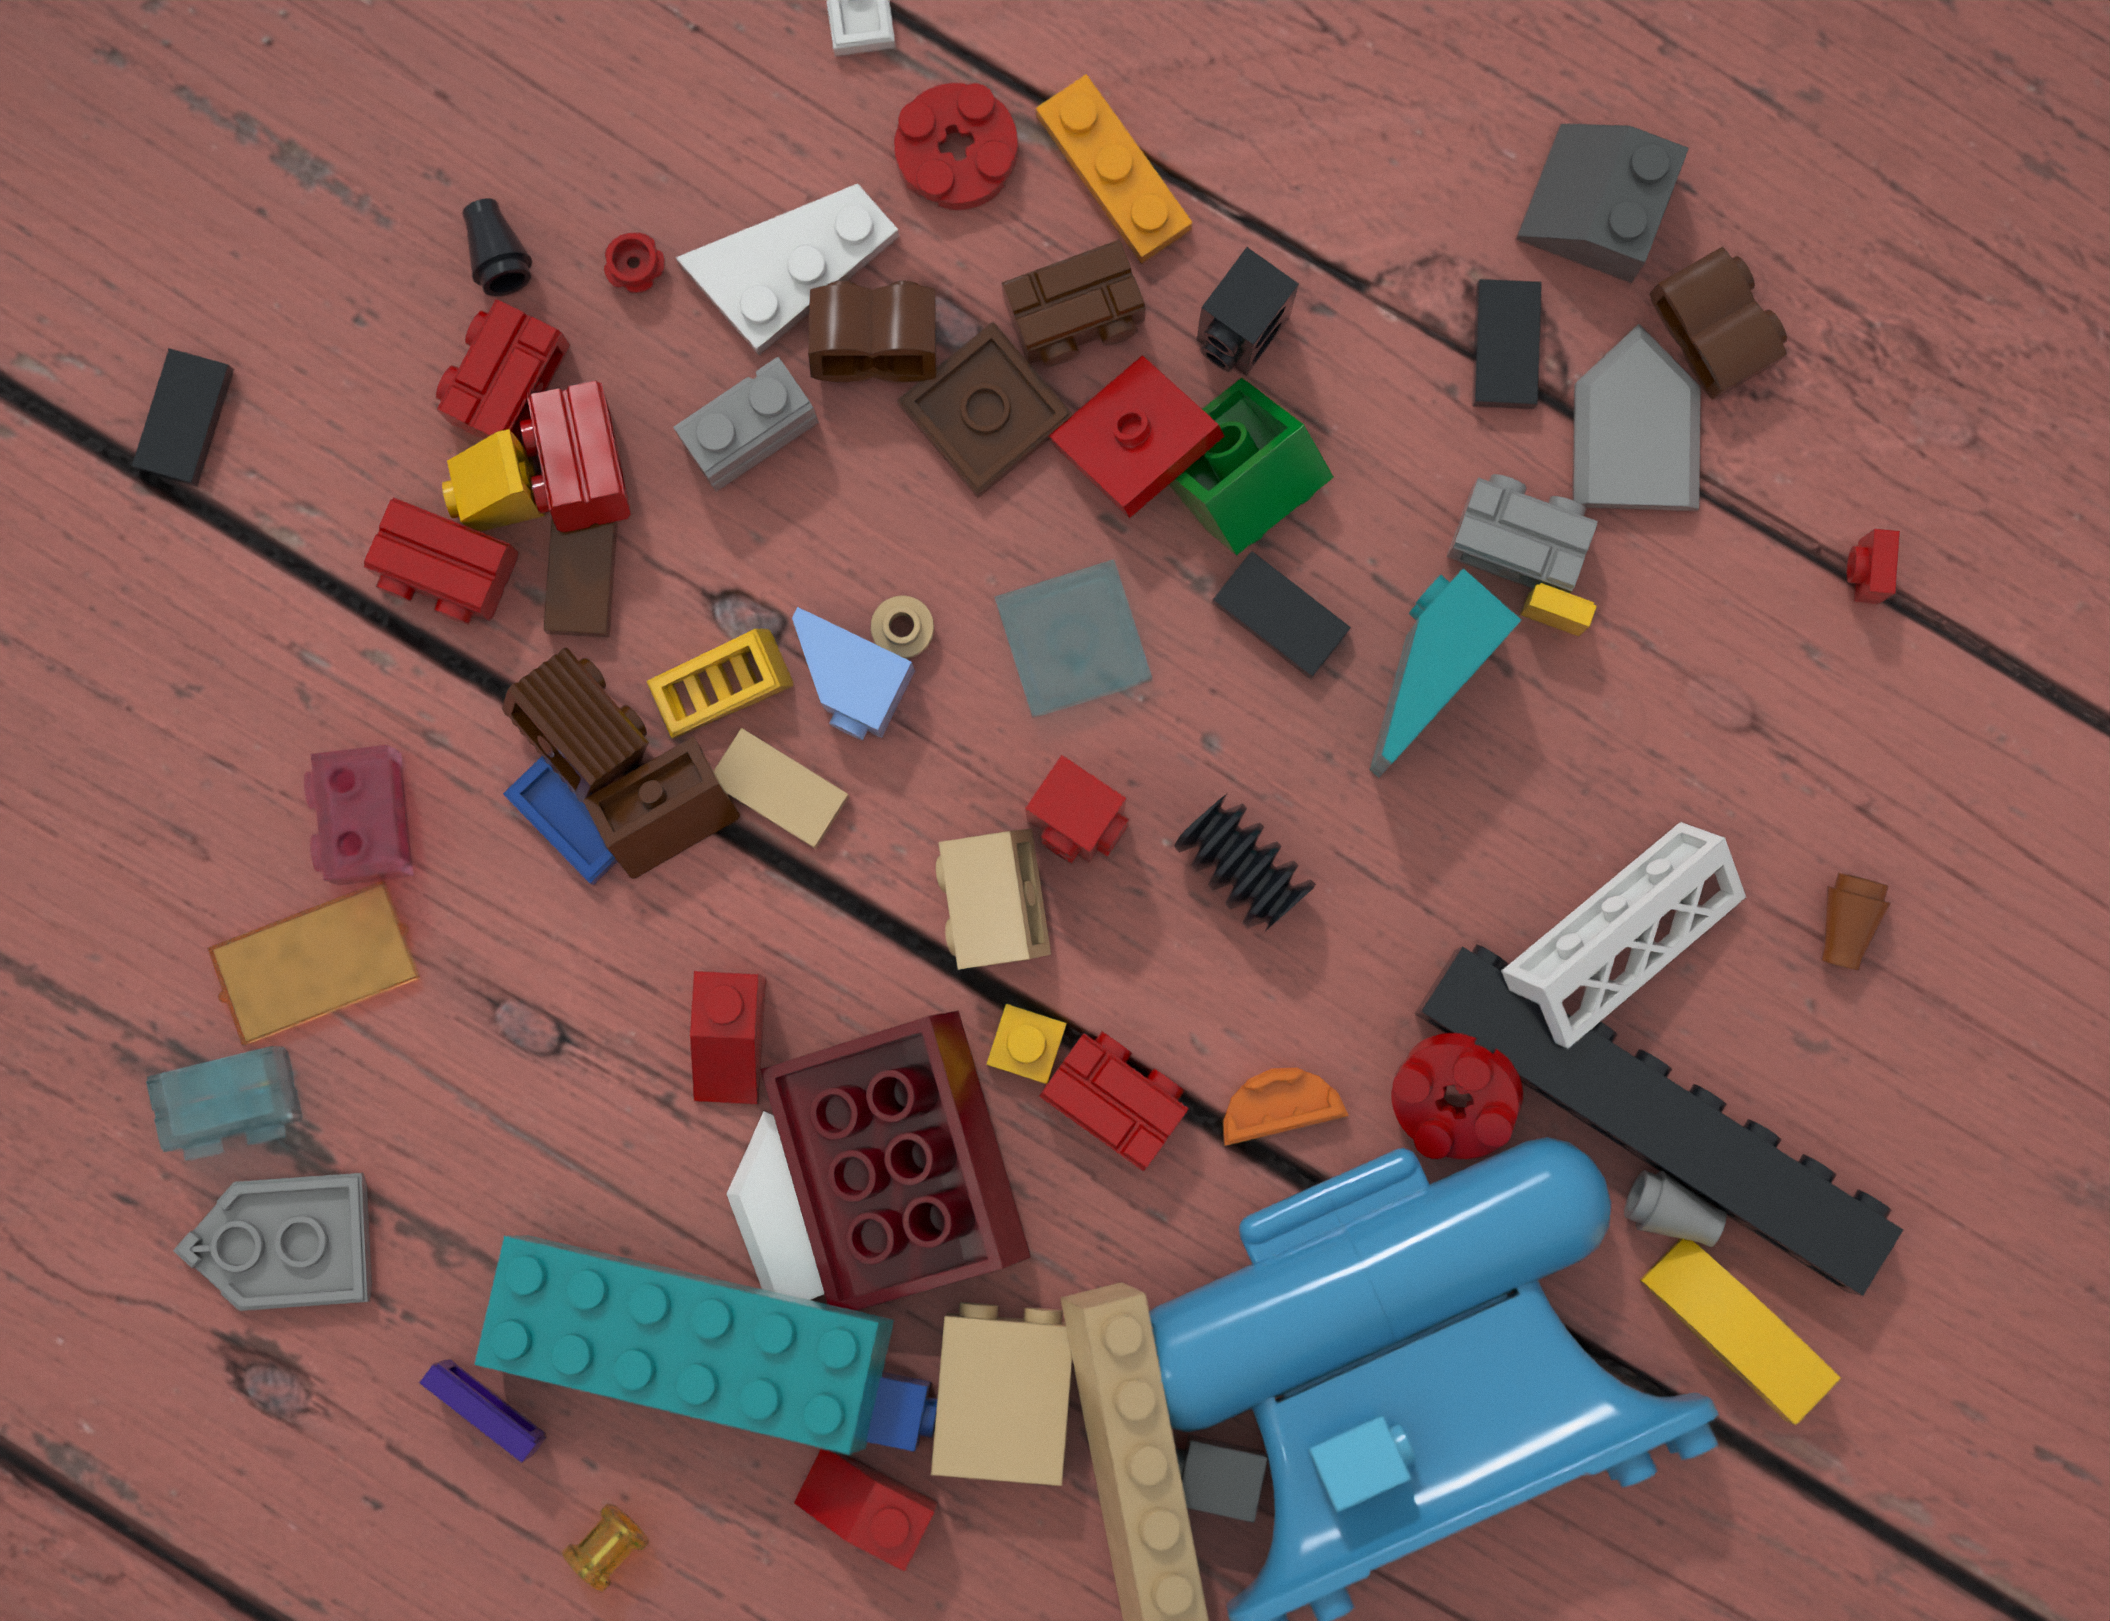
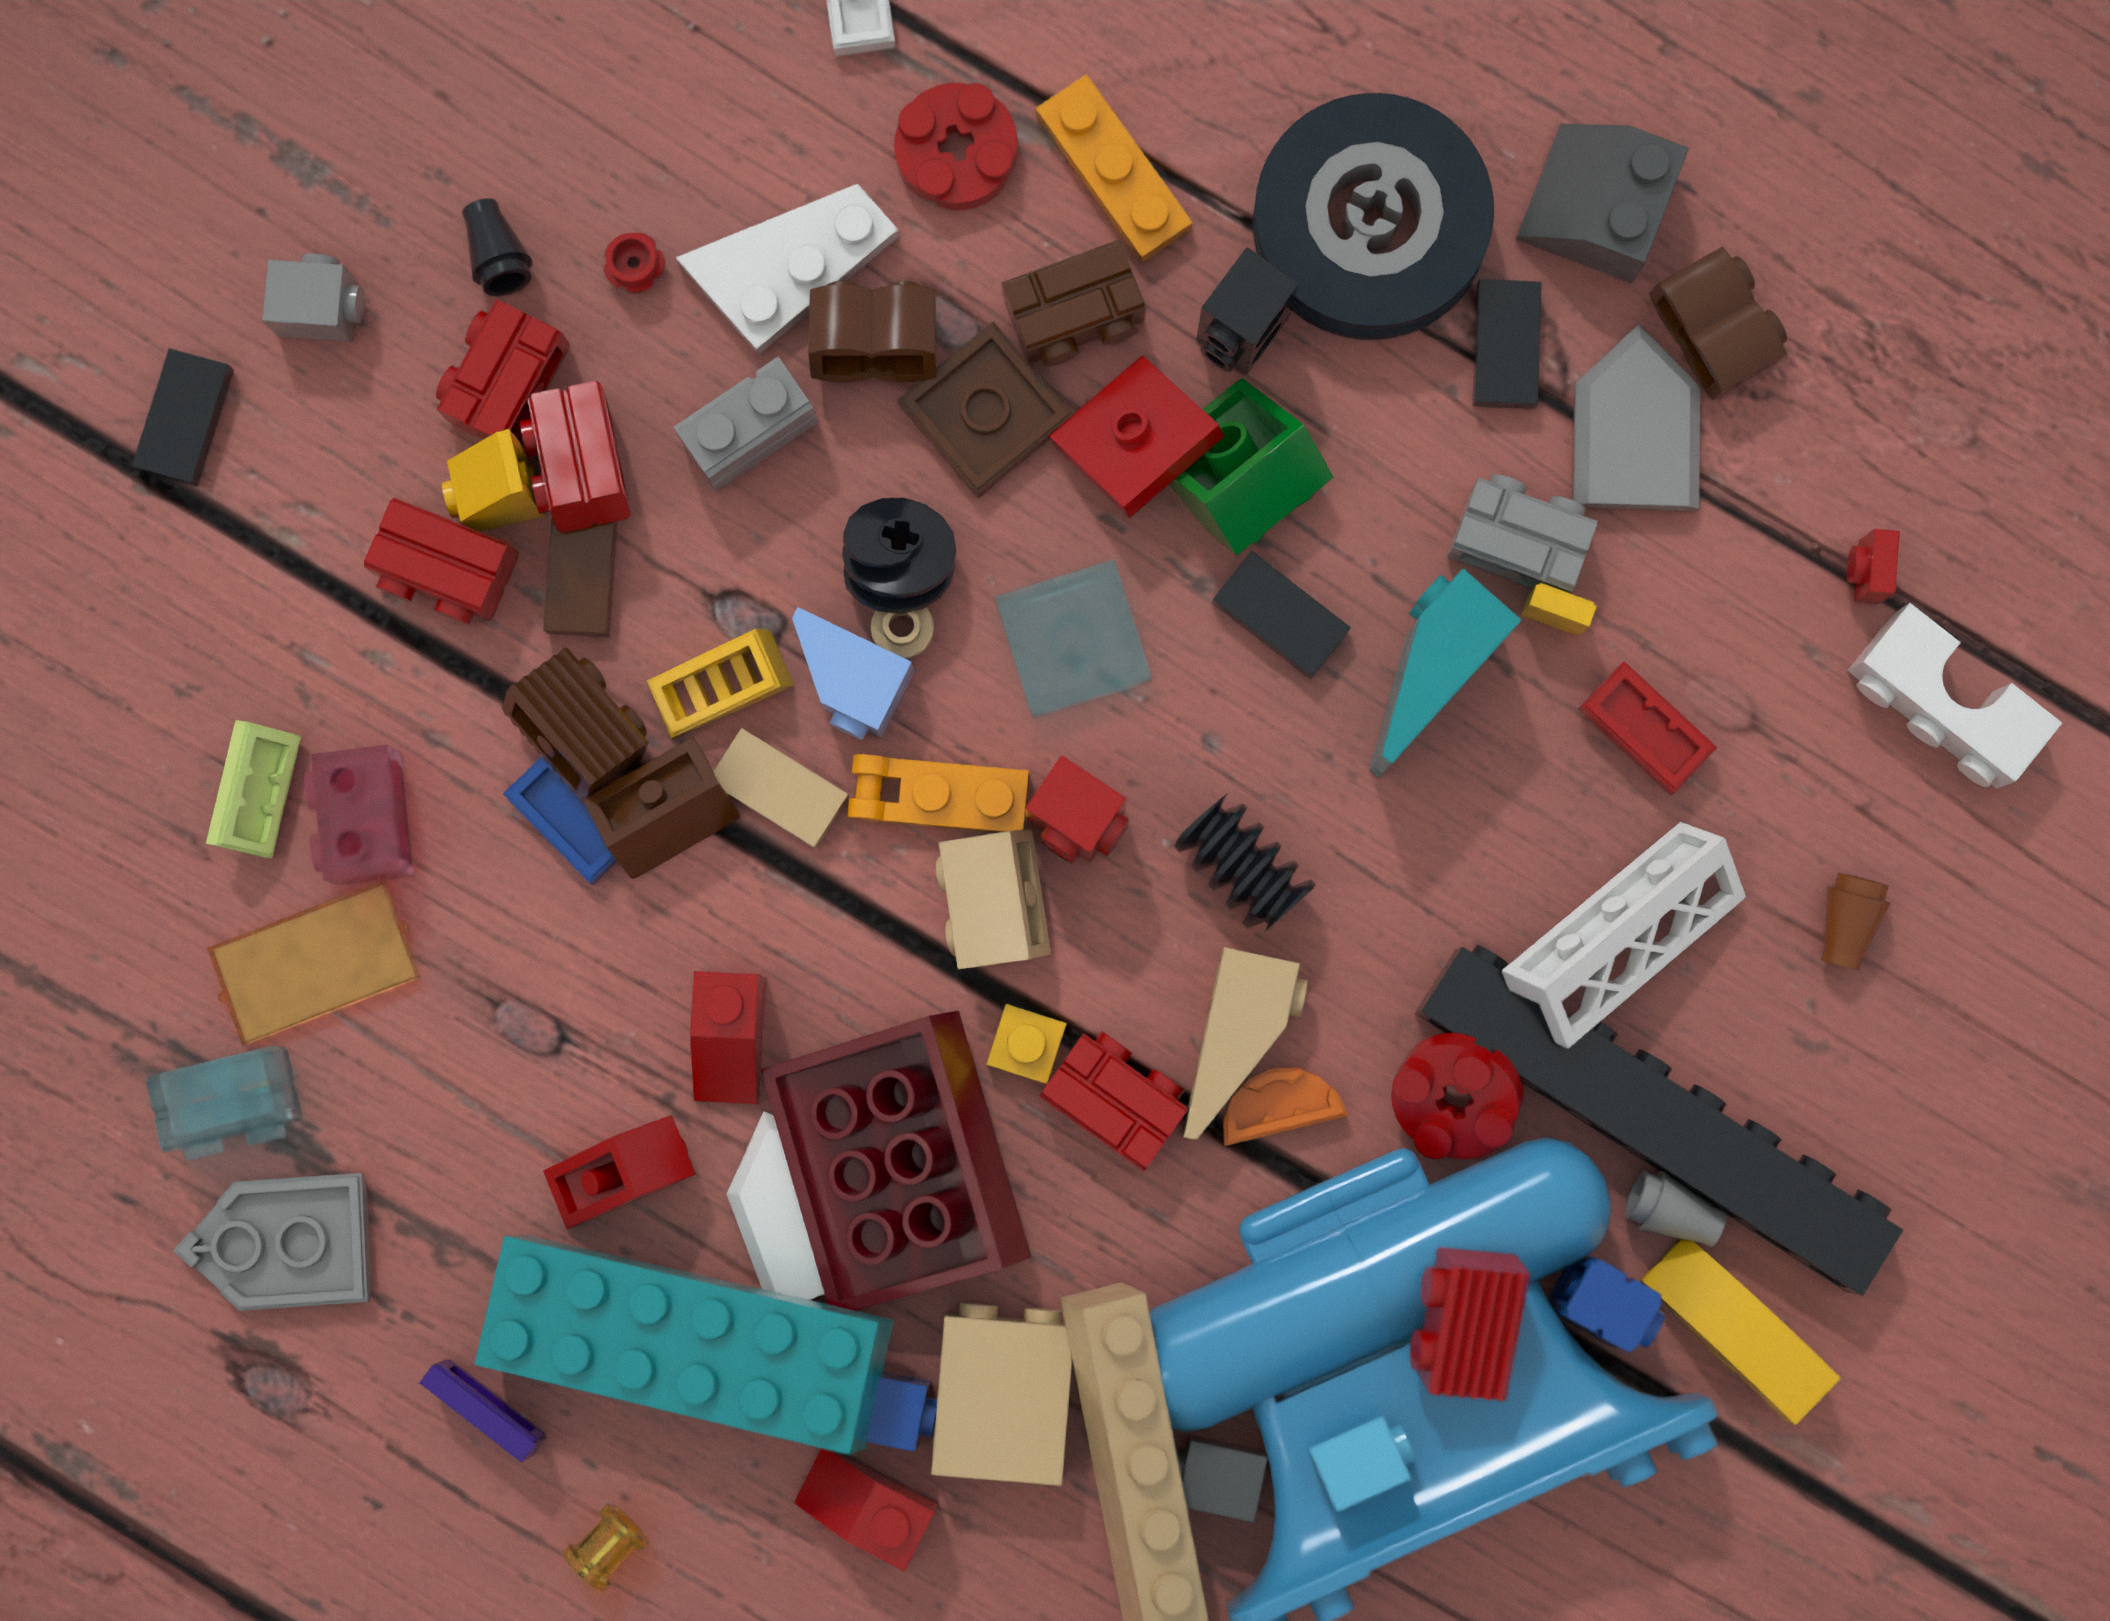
(253, 789): none -> yellowish green plate
(312, 299): none -> light grey brick
(619, 1171): none -> red slope
(897, 555): none -> black piece
(940, 794): none -> light orange plate
(1244, 1019): none -> tan slope
(1400, 151): none -> black wheel
(1470, 1323): none -> red brick
(1608, 1304): none -> blue brick
(1647, 728): none -> red plate
(1906, 671): none -> white arch

